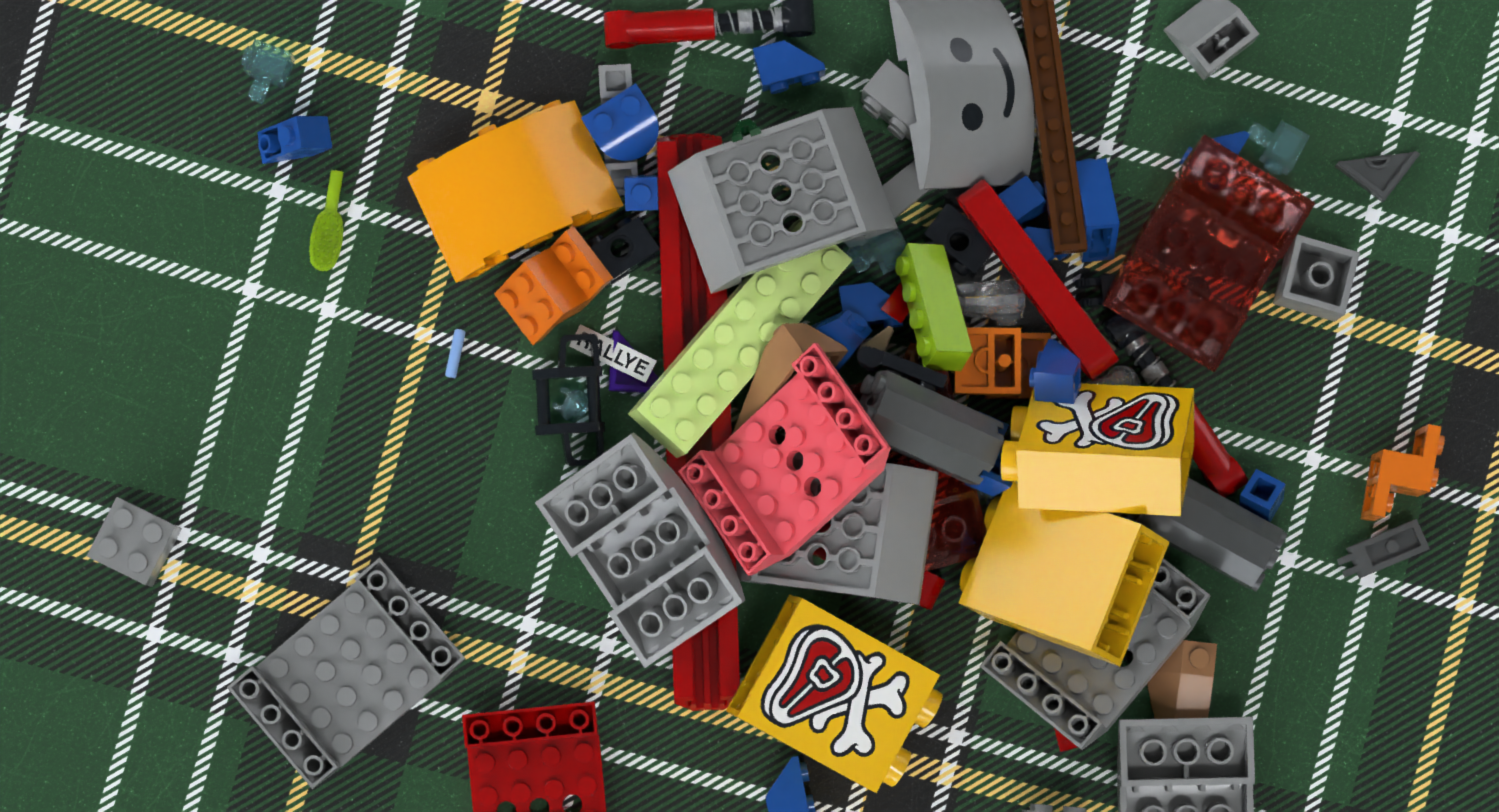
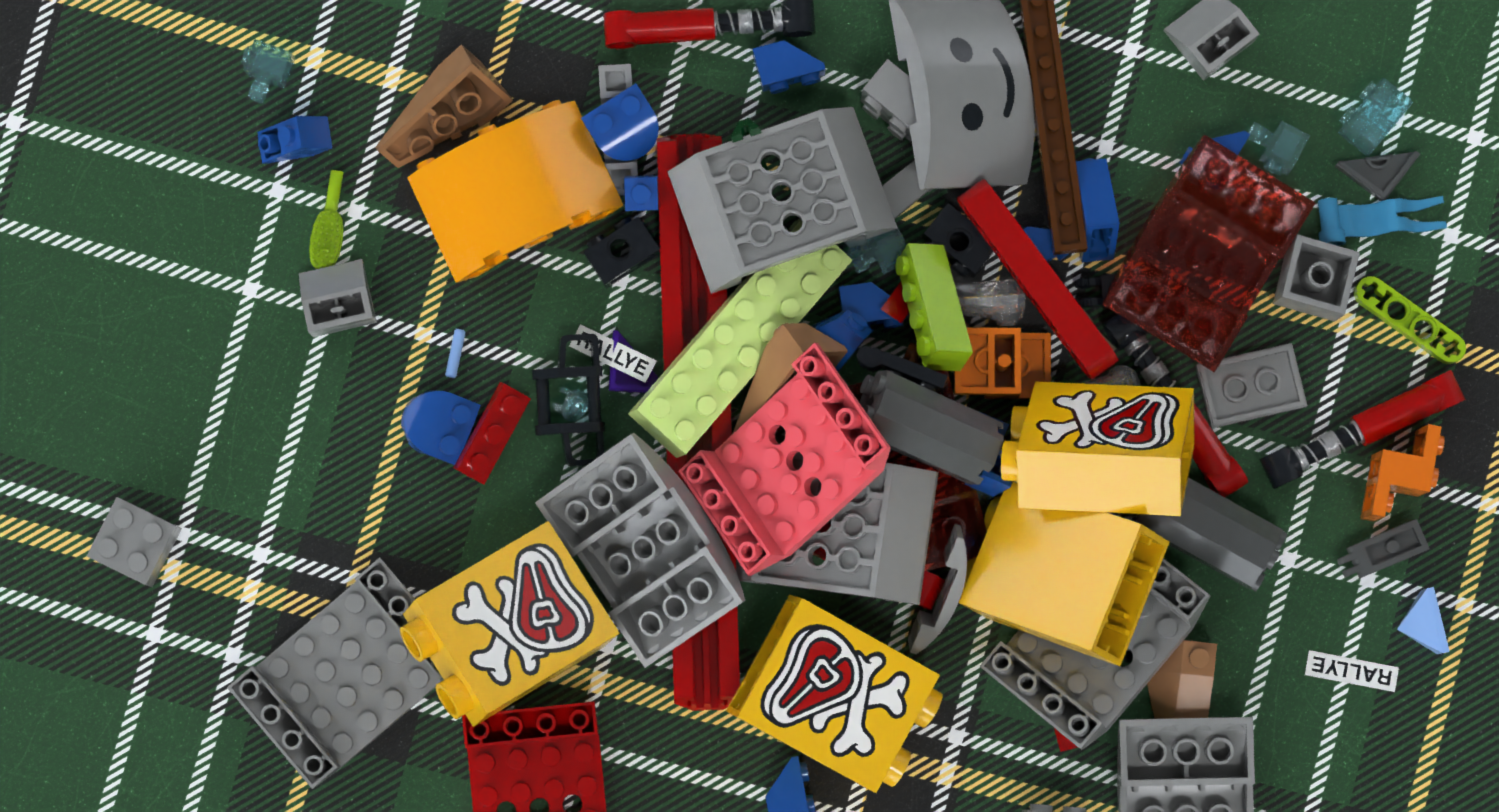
(336, 298): none -> light grey slope
(439, 424): none -> blue slope
(450, 101): none -> medium nougat wedge
(492, 433): none -> red plate
(507, 625): none -> brick
(553, 285): orange bracket -> none
(881, 340): tan slope -> none
(928, 625): none -> light grey slope
(1024, 200): blue brick -> none
(1056, 374): blue slope -> none
(1252, 386): none -> light grey tile
(1262, 495): blue brick -> none
(1351, 671): none -> white sticker
(1365, 427): none -> piece
(1372, 219): none -> dark azure flag
(1375, 115): none -> clear light blue brick
(1412, 315): none -> lime beam
(1425, 623): none -> light blue slope

